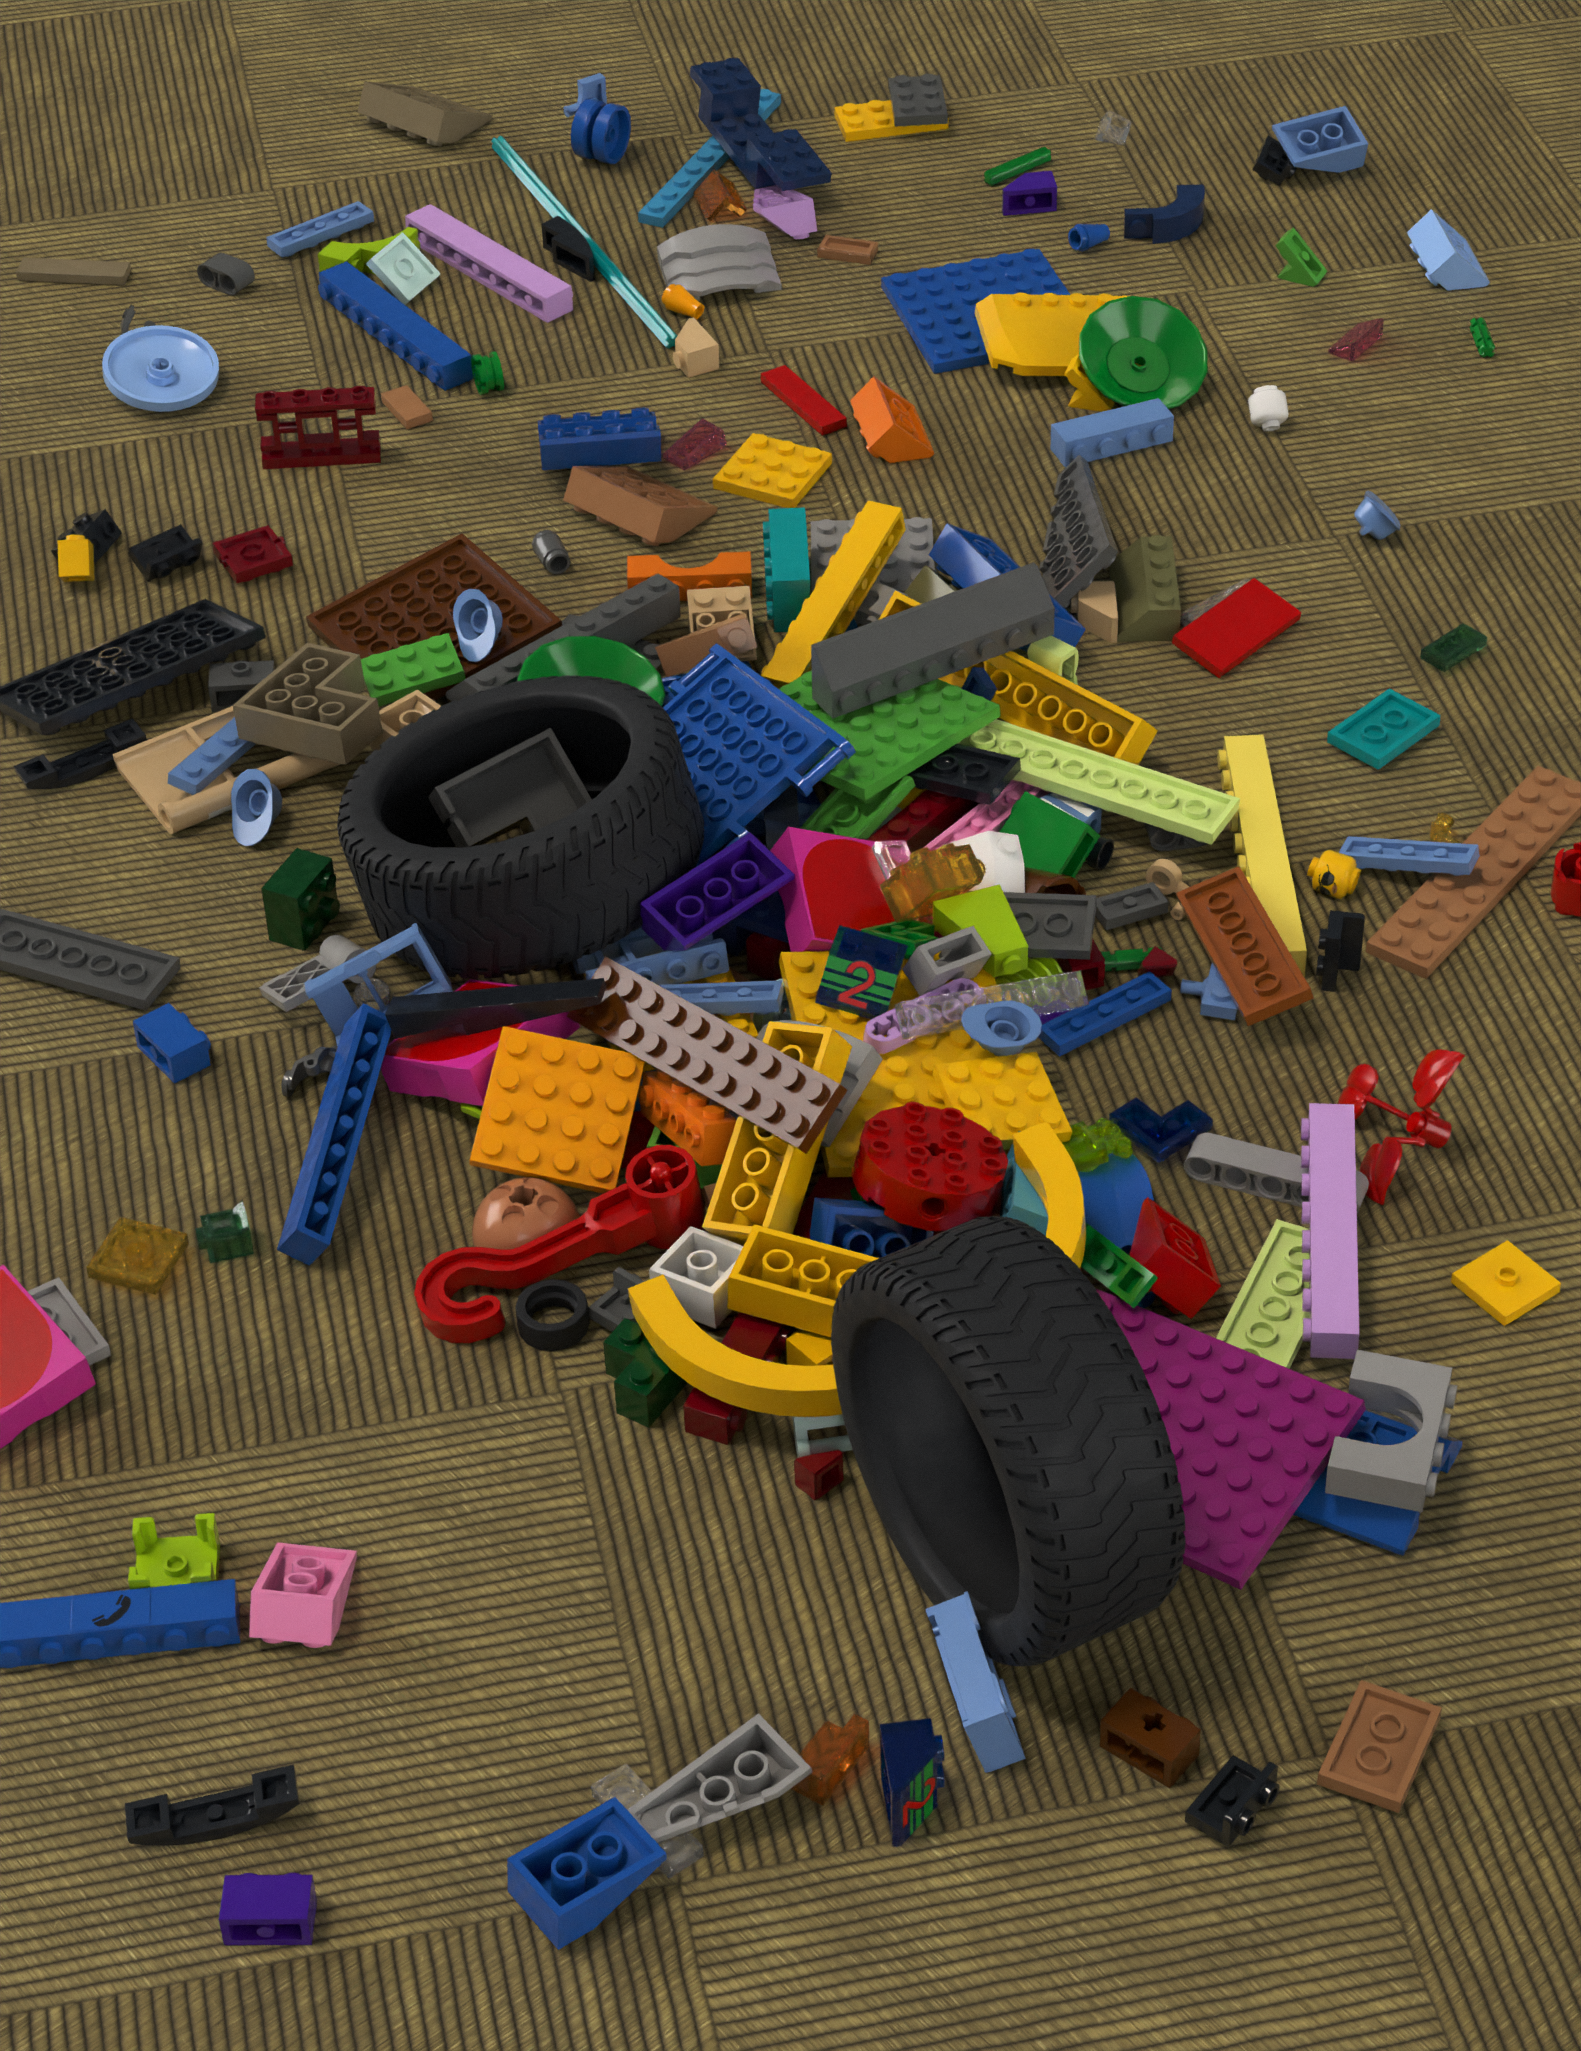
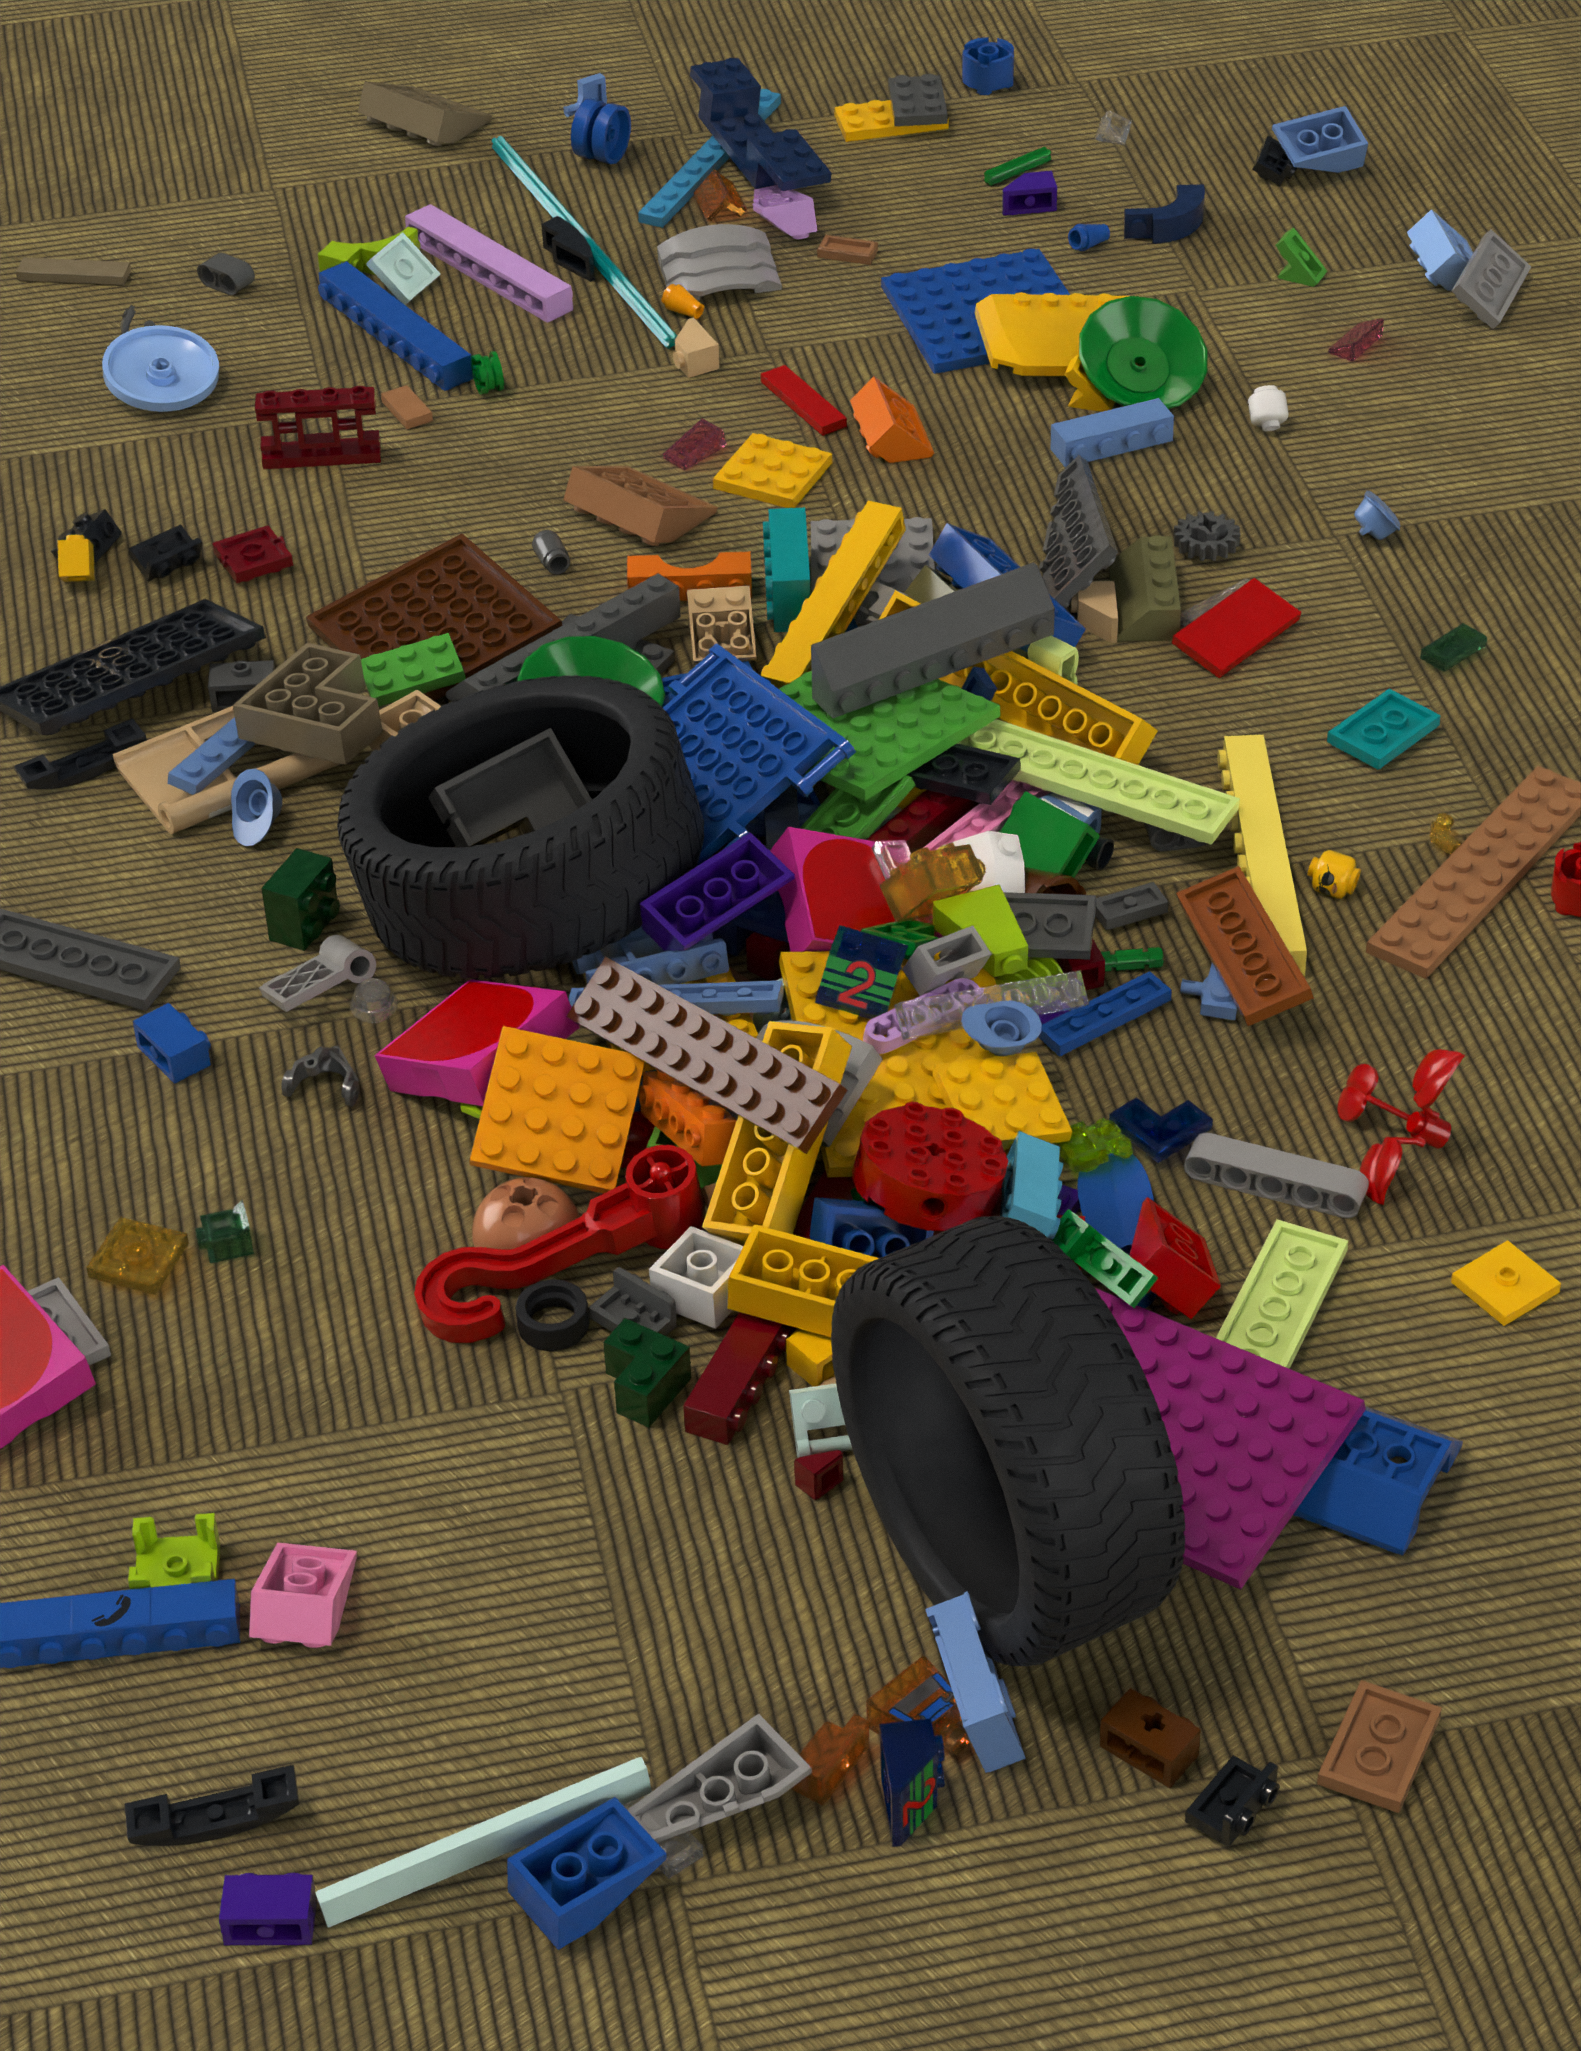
(320, 229): medium blue plate -> none
(334, 998): medium blue piece -> none
(335, 1136): blue brick -> none
(476, 624): medium blue piece -> none
(480, 1843): none -> light aqua tile
(490, 1007): black slope -> none
(599, 439): blue slope -> none
(687, 651): medium nougat slope -> none
(813, 1389): yellow arch -> none
(918, 1695): none -> clear orange torso
(988, 65): none -> blue brick
(1158, 963): dark red slope -> none
(1168, 879): tan plate -> none
(1206, 536): none -> dark grey gear
(1331, 1232): lavender brick -> none
(1342, 946): black bracket -> none
(1399, 1472): light grey arch -> none
(1412, 855): medium blue plate -> none
(1482, 337): green axle -> none
(1491, 279): none -> light grey plate

